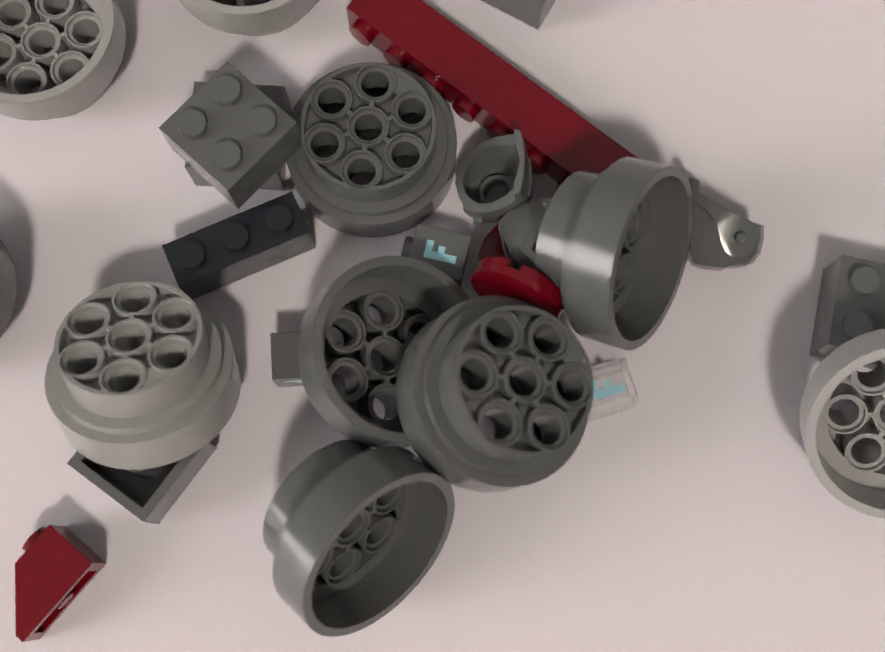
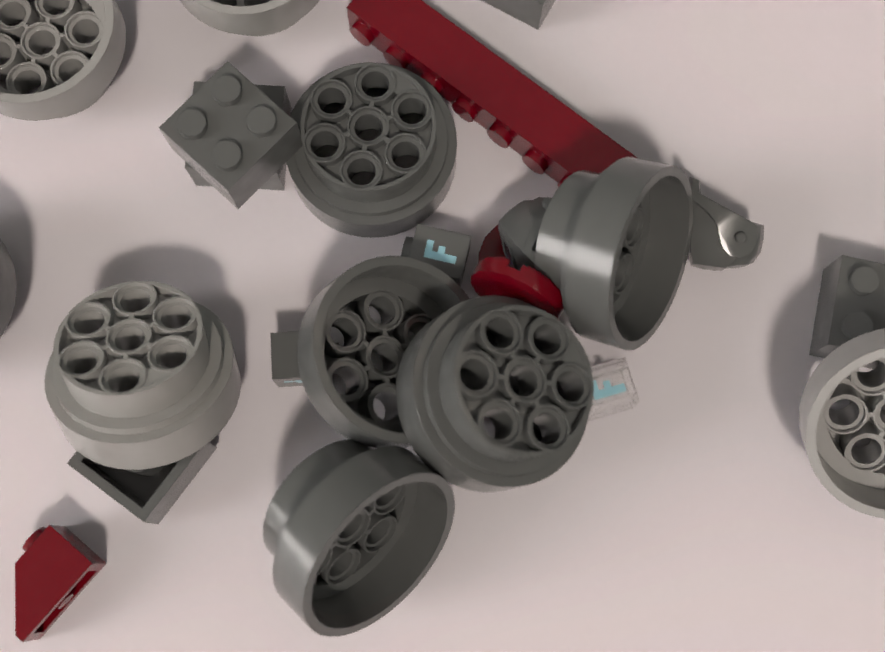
(239, 246): black brick -> none
(495, 178): dark grey helmet -> none

